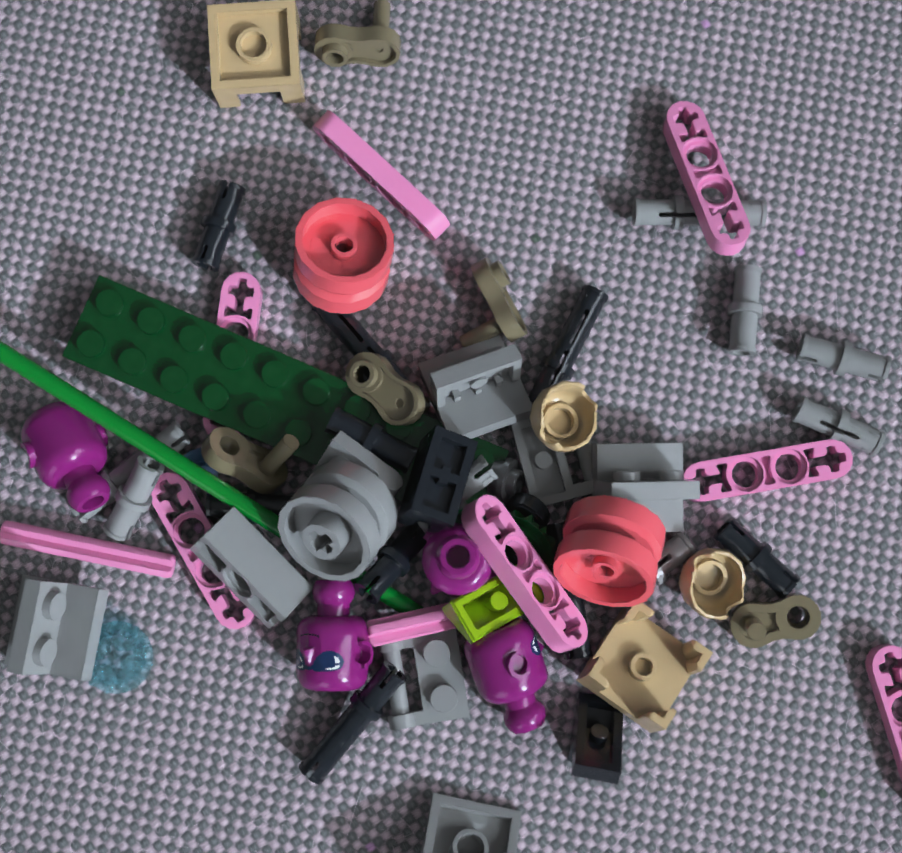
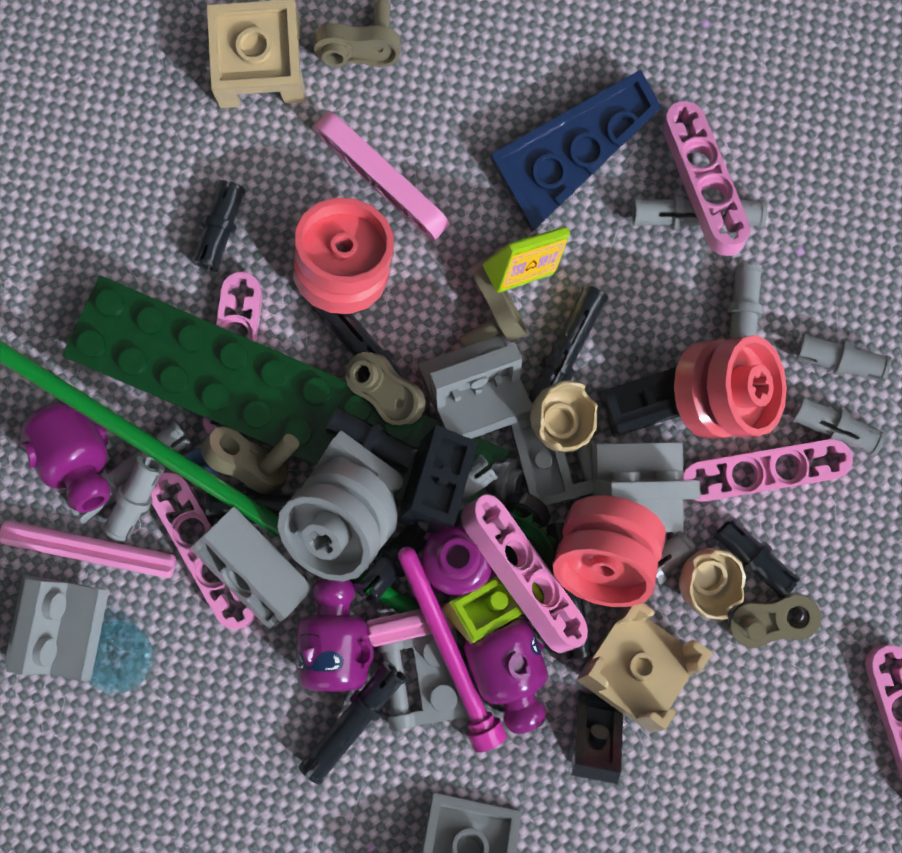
(484, 729): none -> dark pink piece
(526, 259): none -> slope
(563, 153): none -> dark blue wing
(640, 403): none -> black hinge
(730, 387): none -> coral wheel

